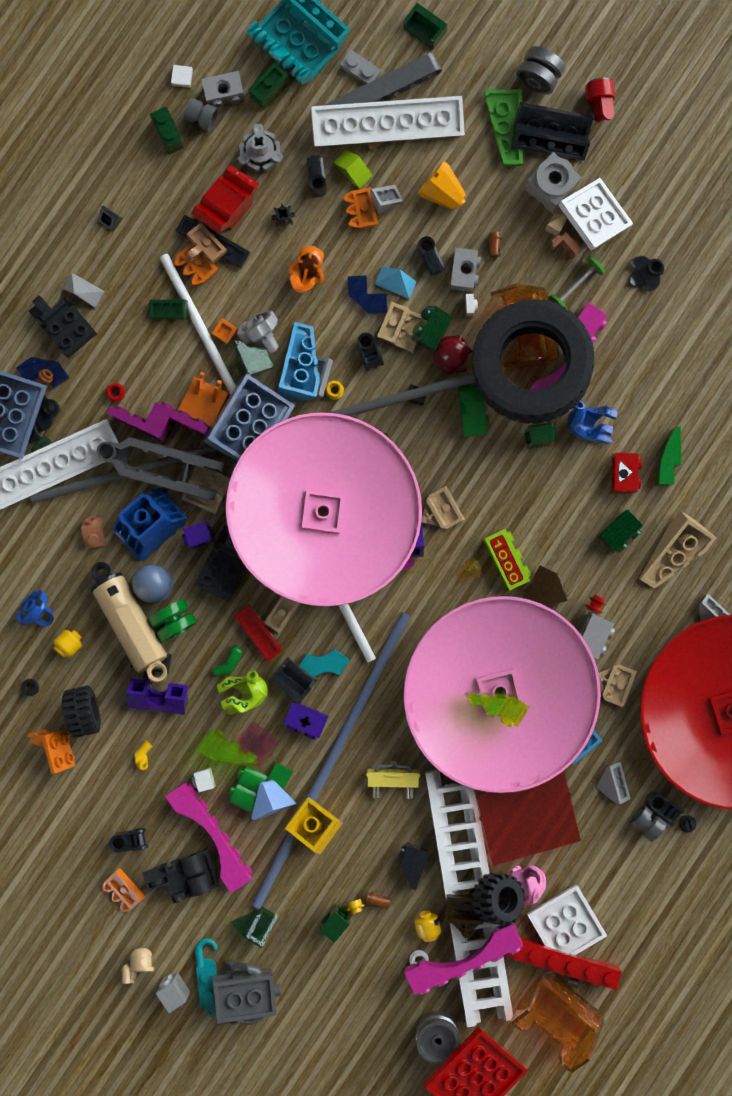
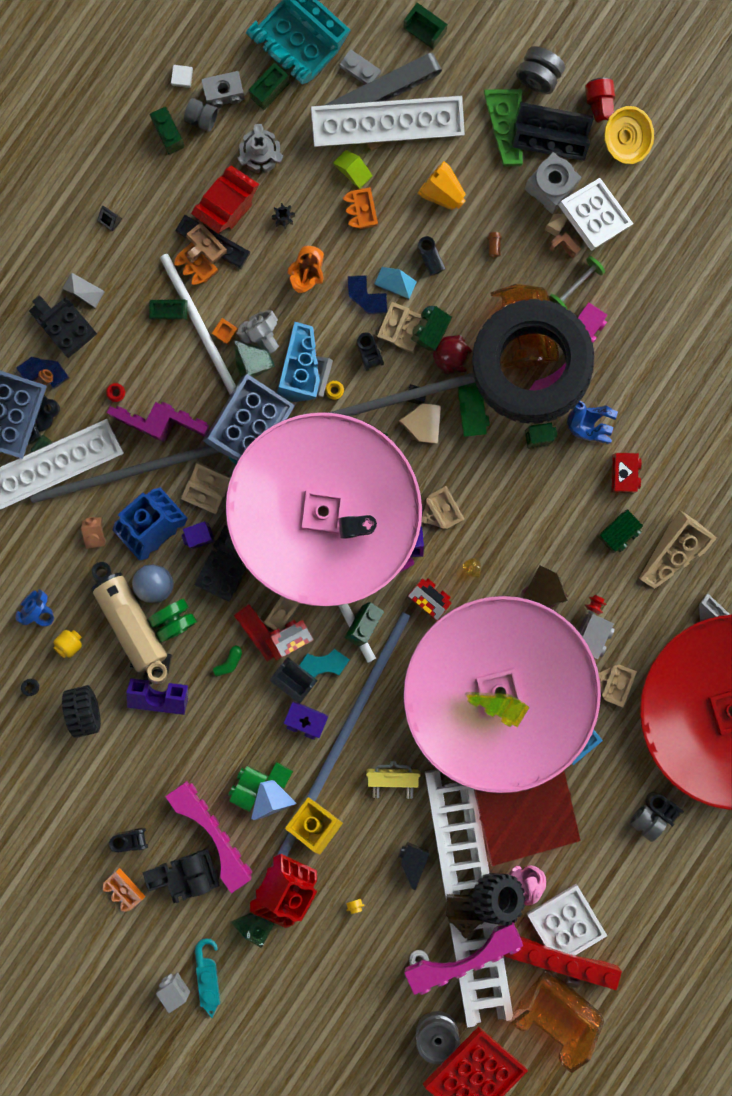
(56, 748): orange plate -> none
(118, 453): dark grey piece -> none
(139, 962): tan piece -> none
(141, 755): yellow arm -> none
(203, 400): orange plate -> none
(203, 780): white plate -> none
(220, 749): clear neon green slope -> none
(244, 994): dark grey torso -> none
(252, 688): lime piece -> none
(258, 742): clear pink piece -> none
(285, 892): none -> red slope
(289, 639): none -> brick
(316, 175): black piece -> none
(335, 923): dark green panel -> none
(353, 526): none -> black piece
(364, 624): none -> brick
(377, 900): dark orange pin -> none
(385, 198): light grey slope -> none
(423, 423): none -> tan slope
(427, 926): yellow head -> none
(429, 599): none -> brick
(464, 258): light grey brick -> none
(470, 305): white plate -> none
(507, 559): brick -> none
(614, 784): light grey slope -> none
(629, 135): none -> yellow hat
(643, 273): black plate -> none
(669, 458): green slope -> none
(687, 823): black piece -> none

